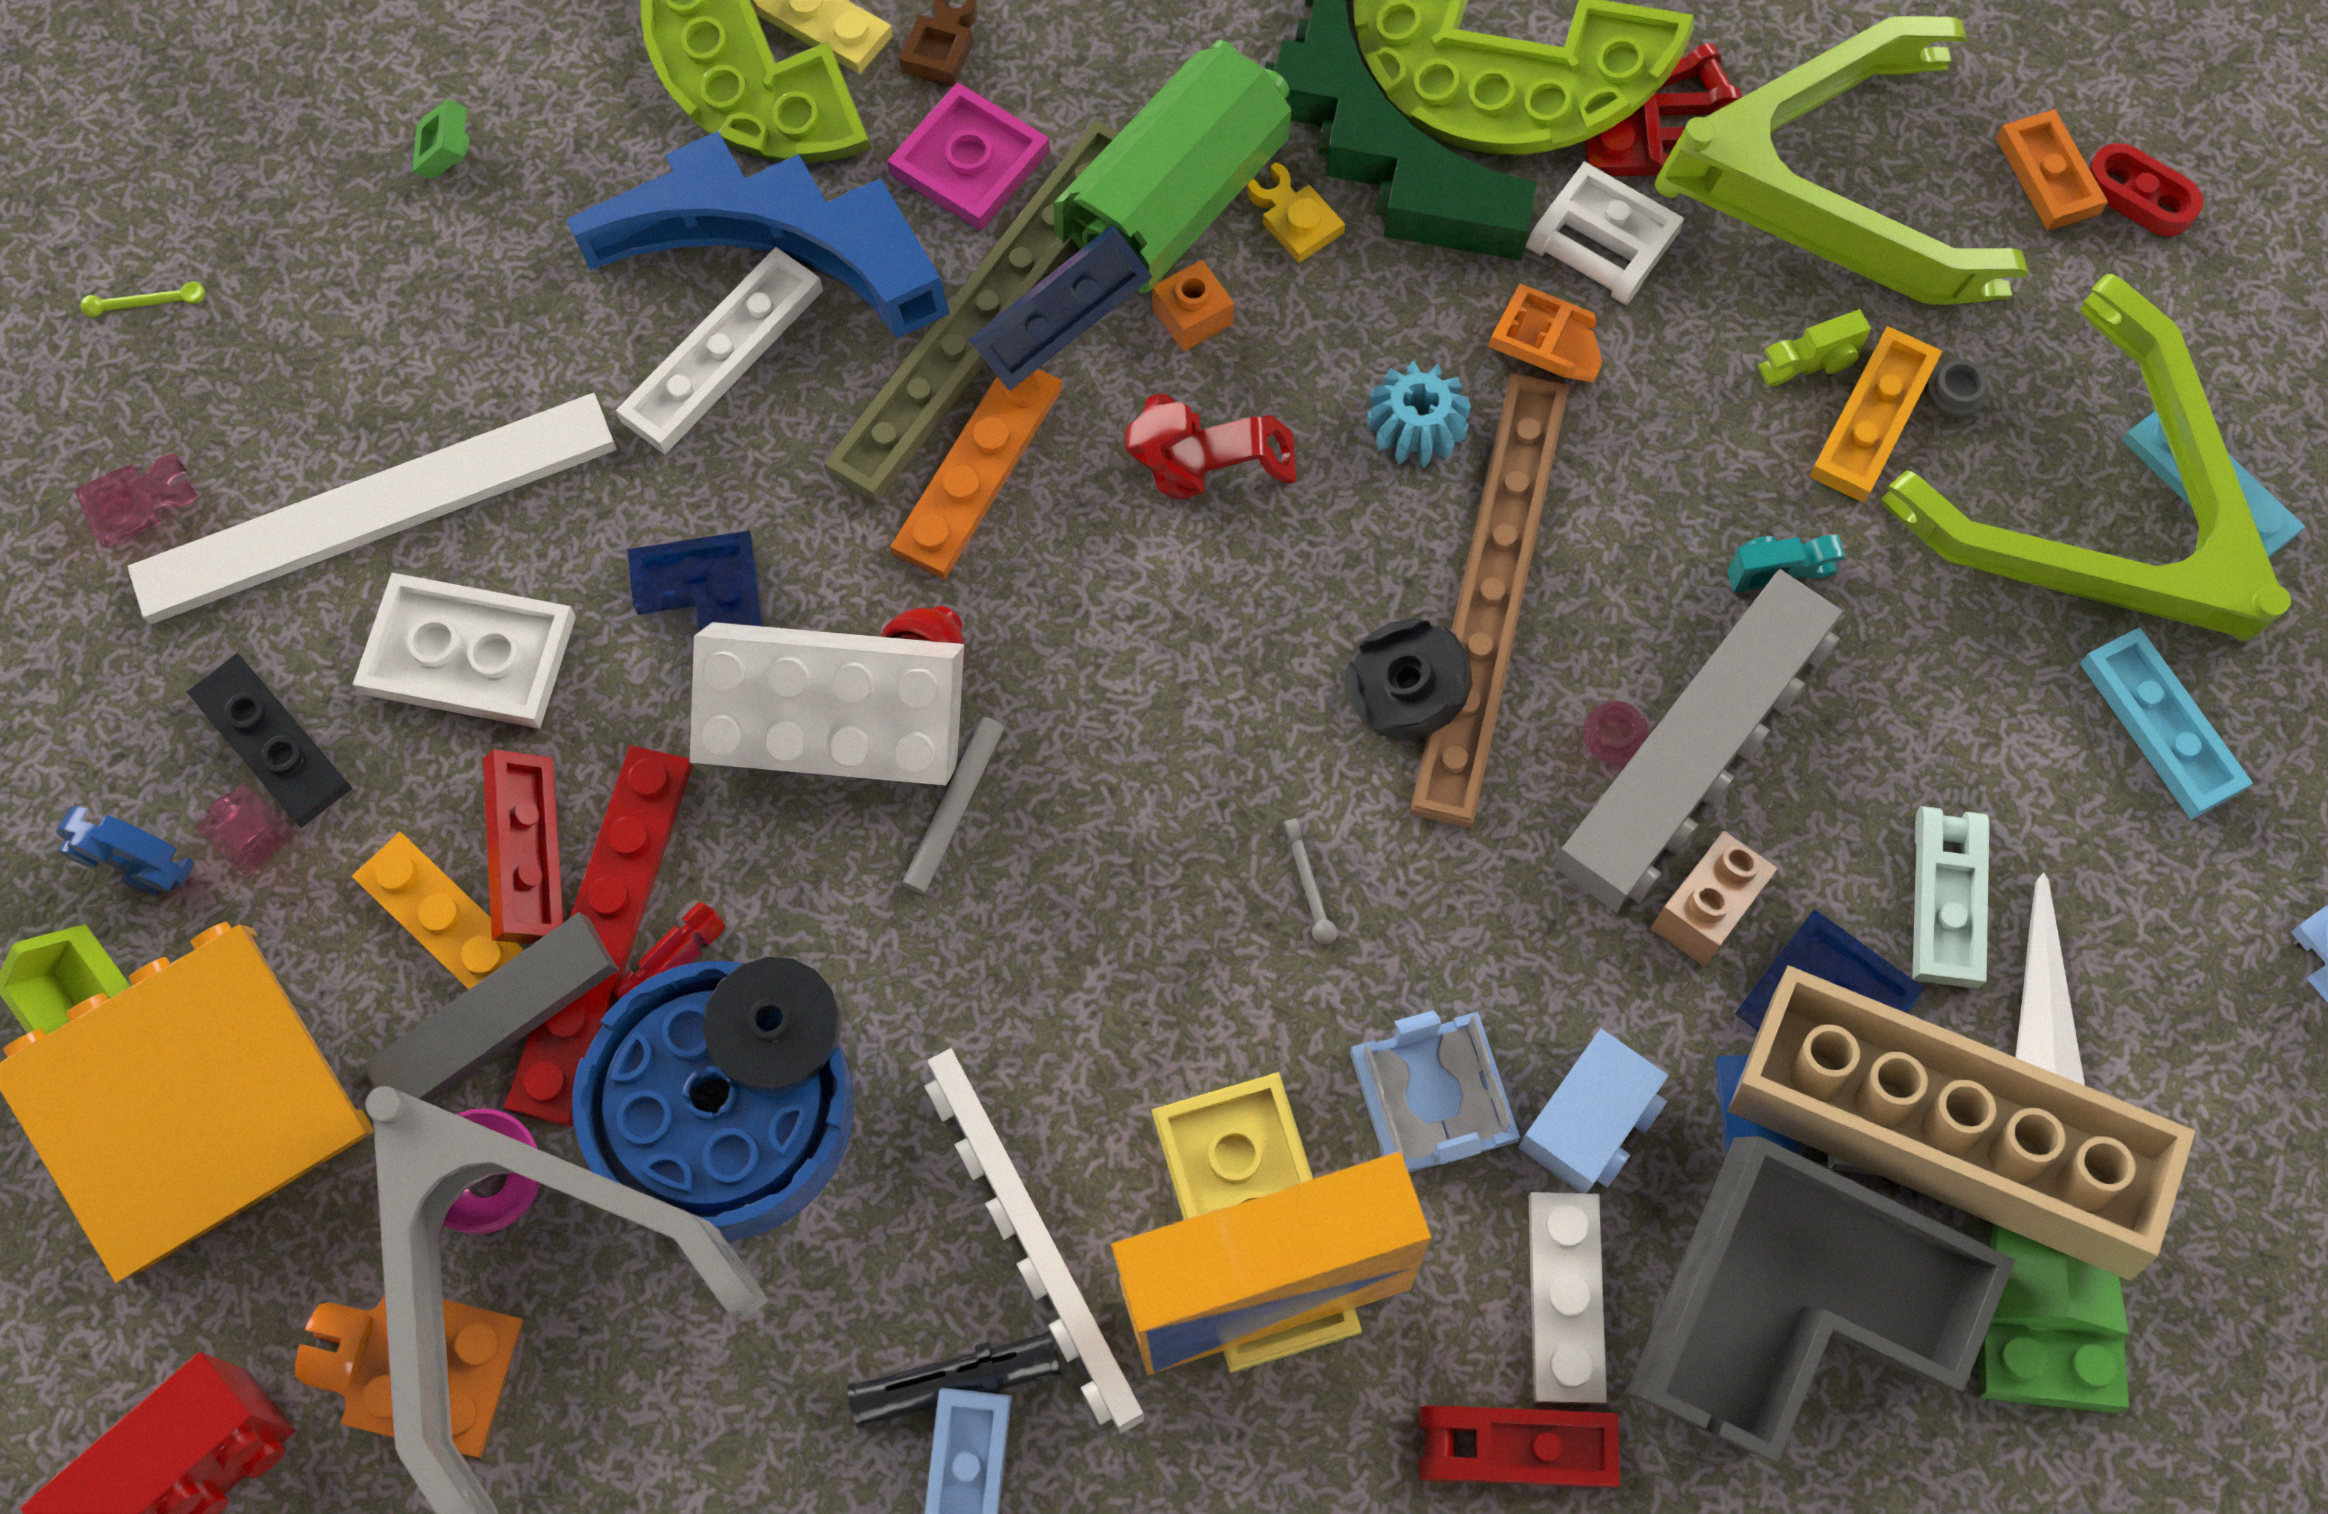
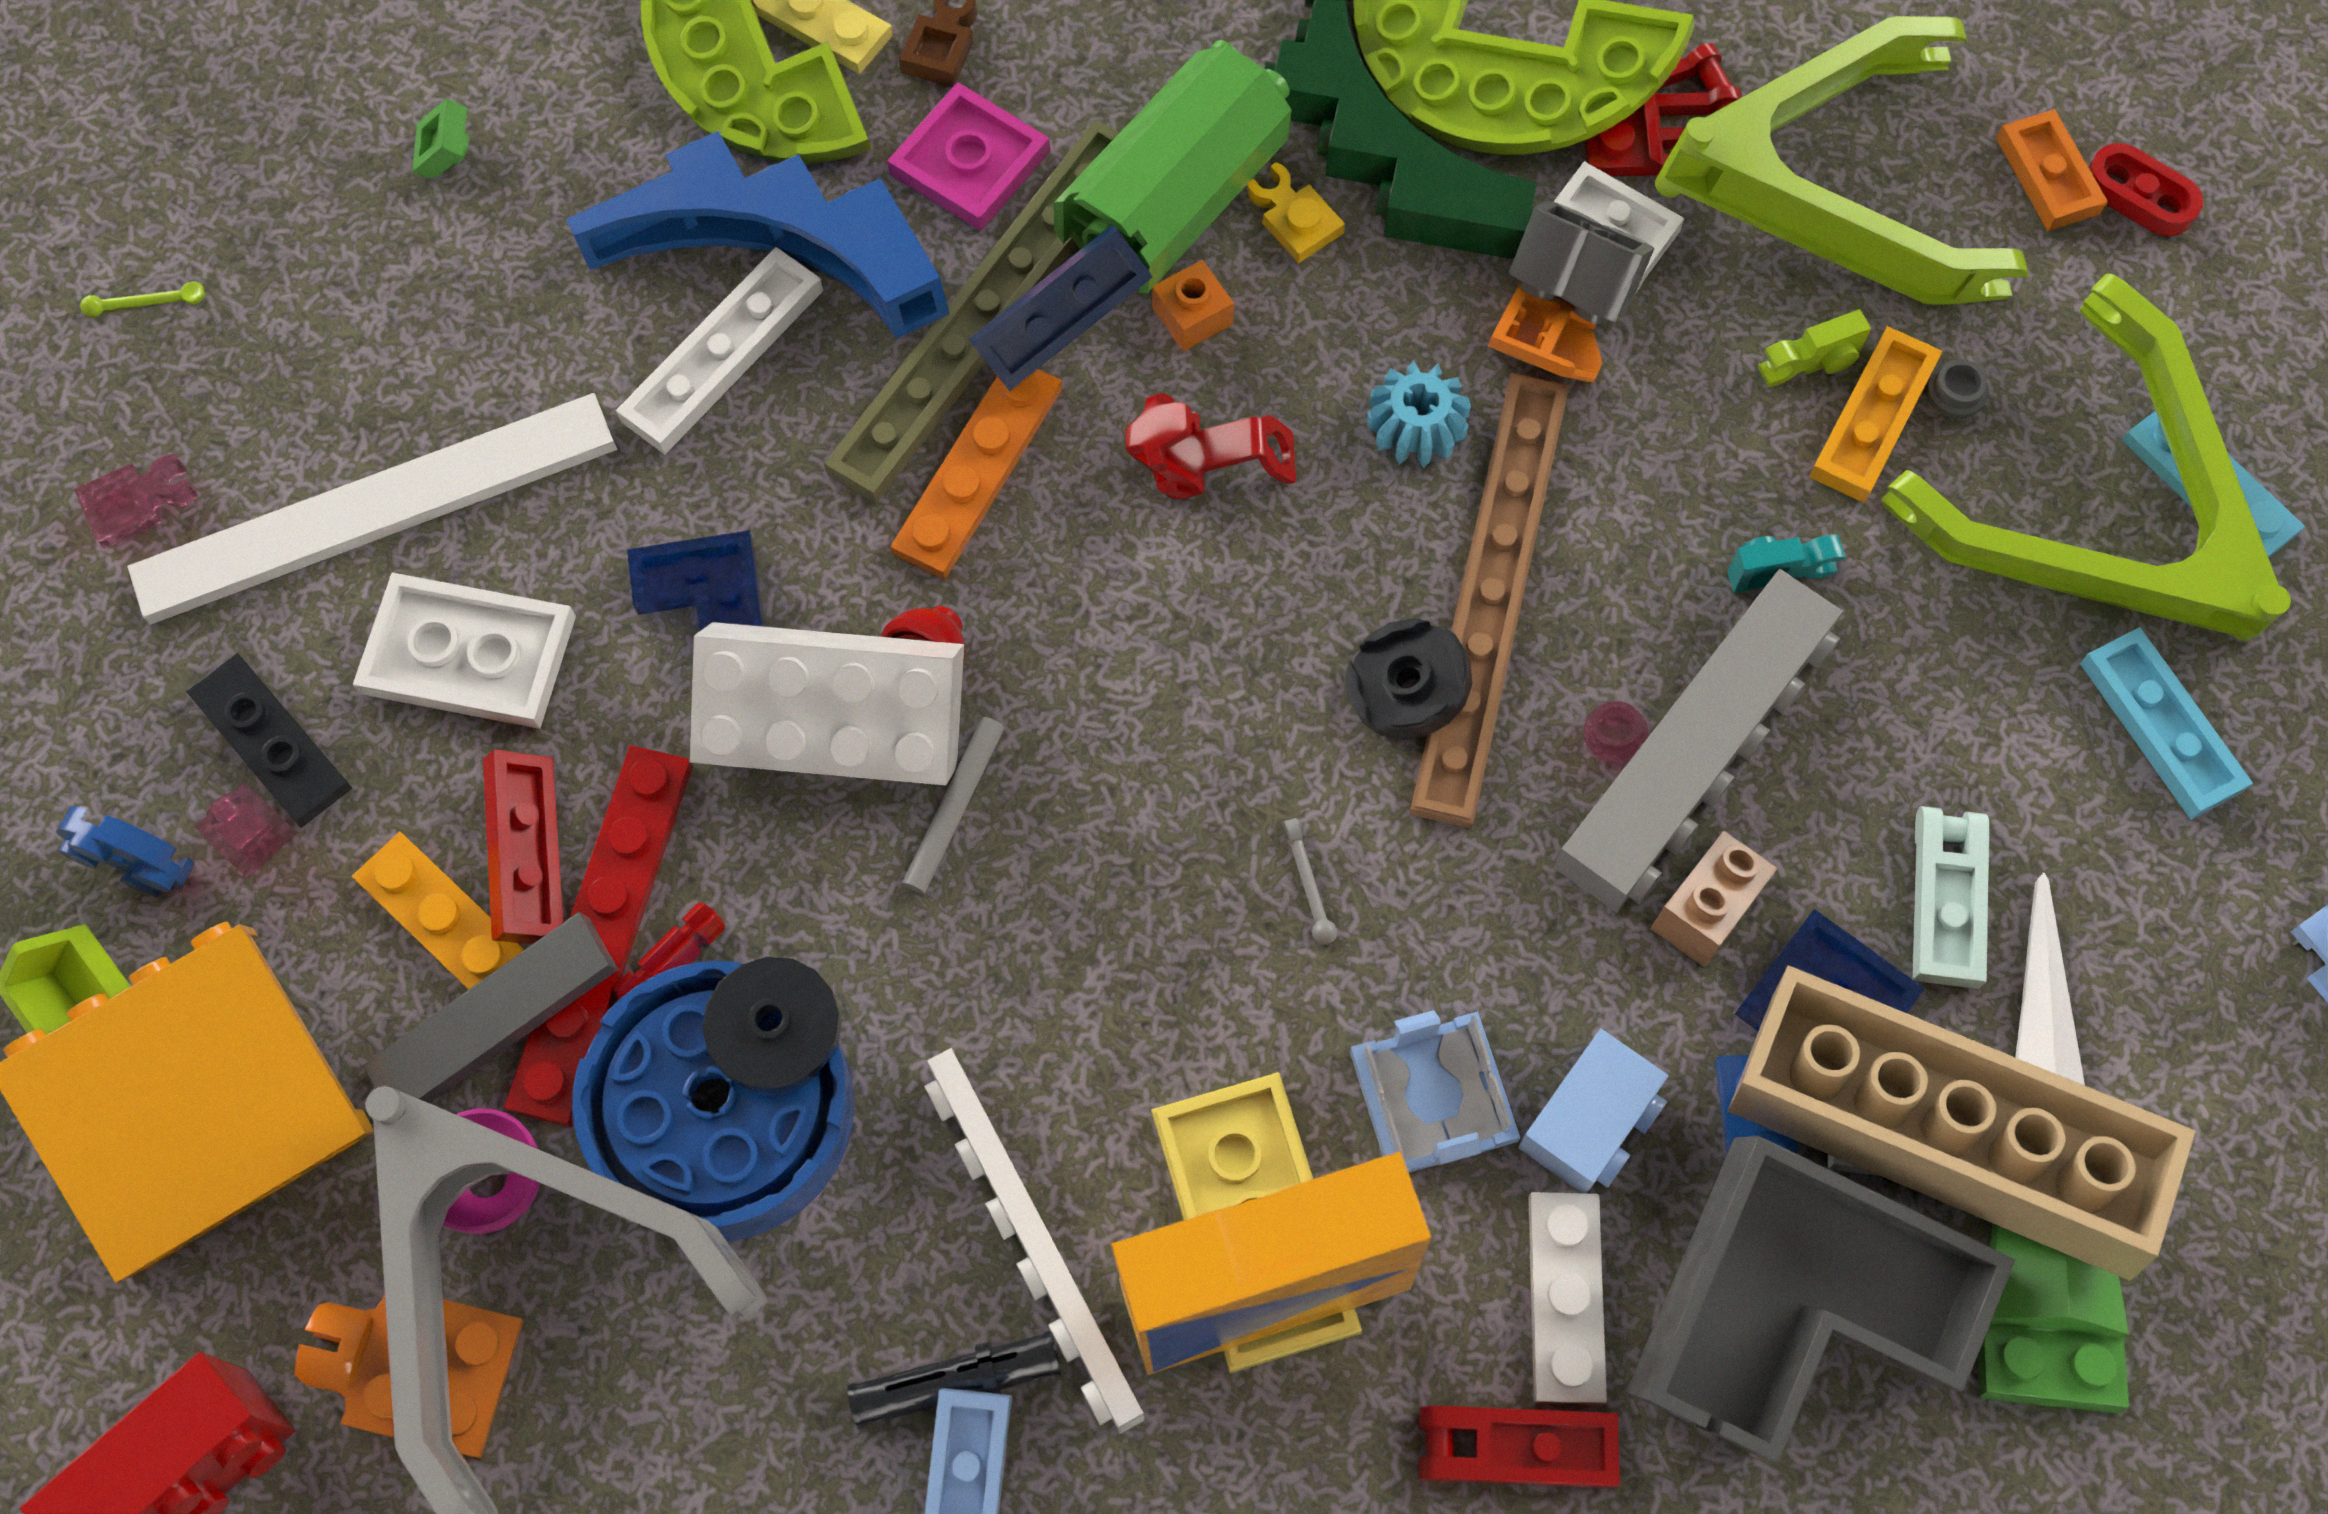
(1581, 262): none -> dark grey brick

